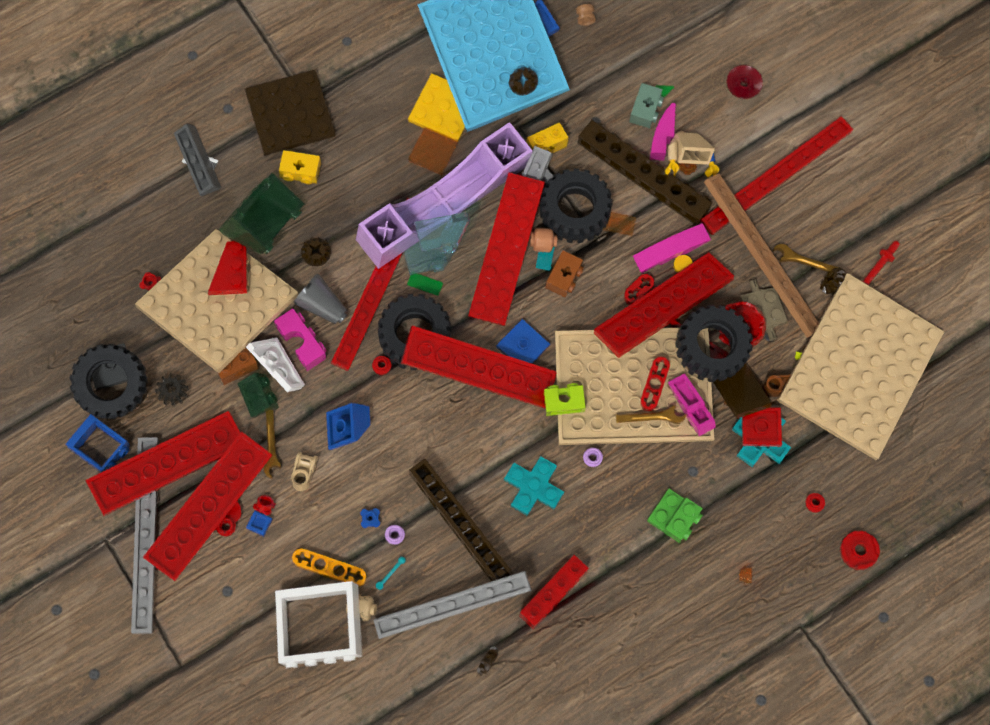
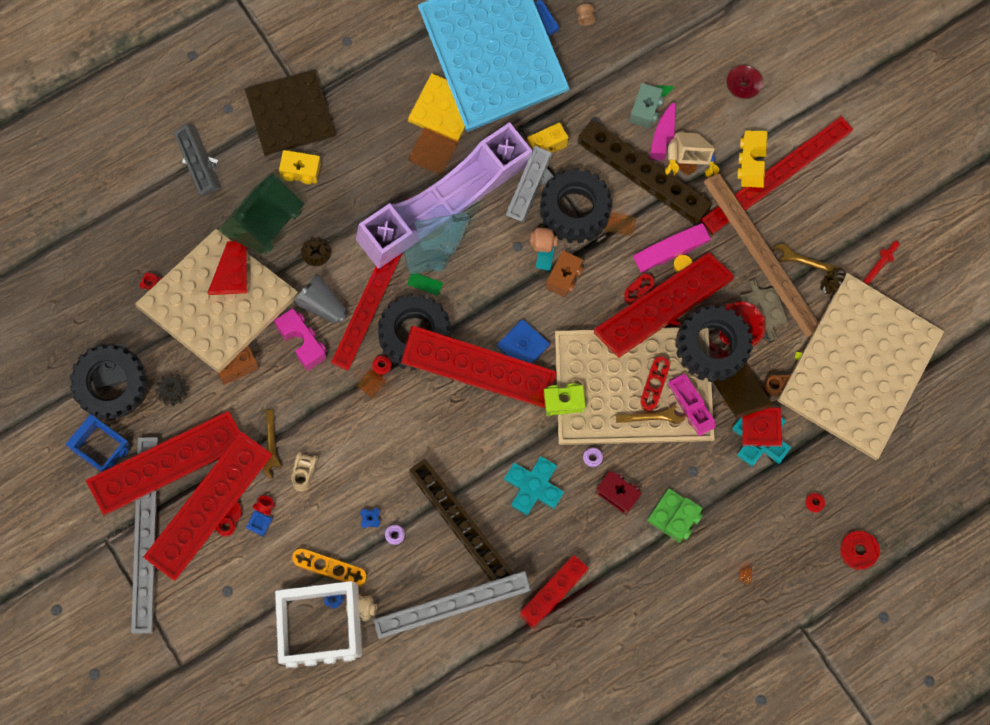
(258, 394): clear green bracket -> none
(277, 363): white wing -> none
(333, 603): none -> blue plate
(347, 424): blue slope -> none
(371, 383): none -> clear orange slope
(380, 585): teal hinge -> none
(488, 661): dark brown gear -> none
(506, 249): red plate -> none
(529, 86): dark brown gear -> none
(624, 501): none -> dark red brick
(752, 171): none -> yellow arch

